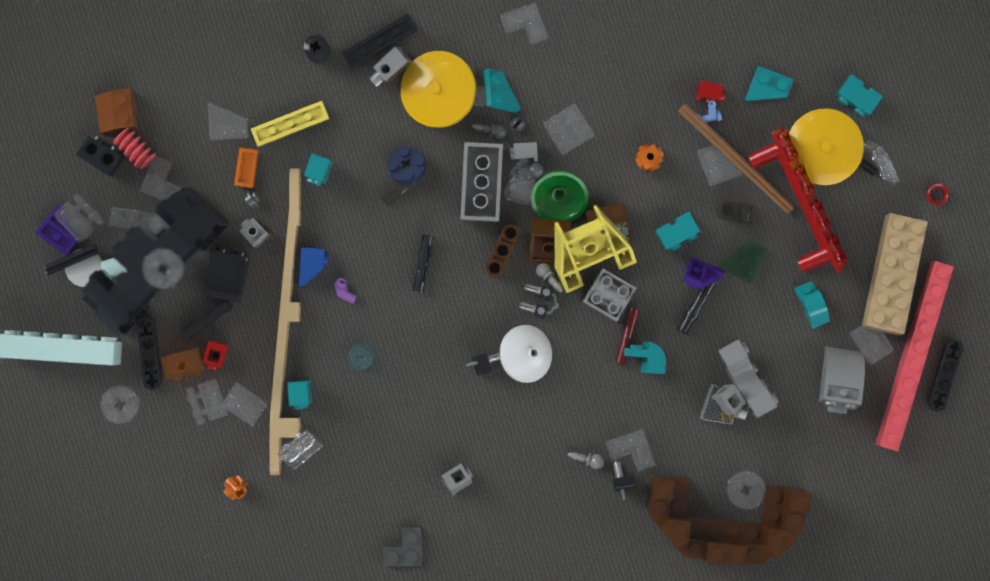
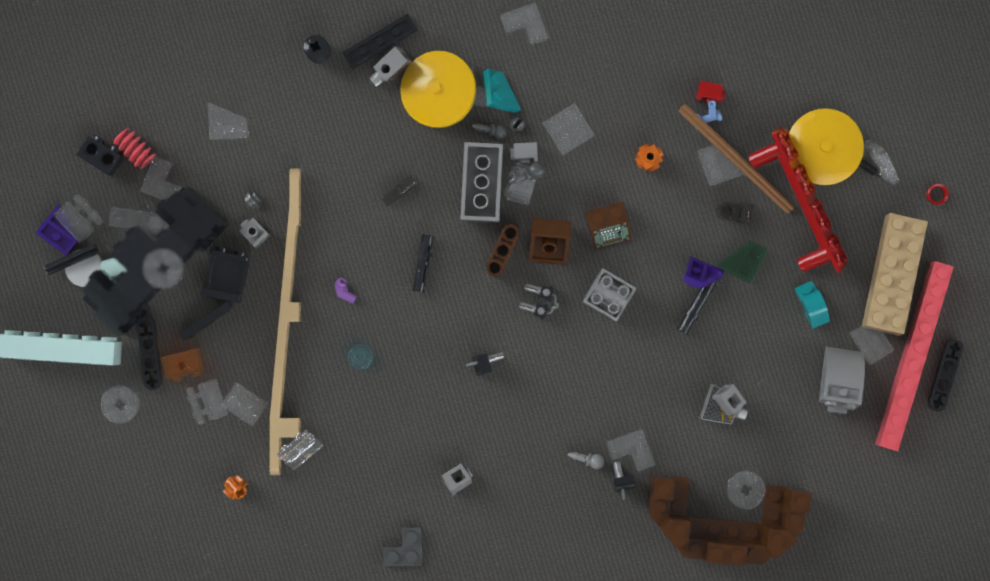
(116, 111): dark orange slope -> none
(213, 347): red brick -> none
(246, 167): orange plate -> none
(290, 123): light yellow plate -> none
(300, 394): teal brick -> none
(311, 264): blue slope -> none
(318, 170): teal brick -> none
(407, 175): dark blue plate -> none
(517, 356): white dish -> none
(544, 271): light grey bar -> none
(559, 206): green dish -> none
(589, 246): light yellow wedge -> none
(627, 335): dark red piece -> none
(652, 356): teal brick -> none
(683, 229): teal brick -> none
(746, 380): light grey brick -> none
(768, 85): teal wing -> none
(858, 97): teal brick -> none

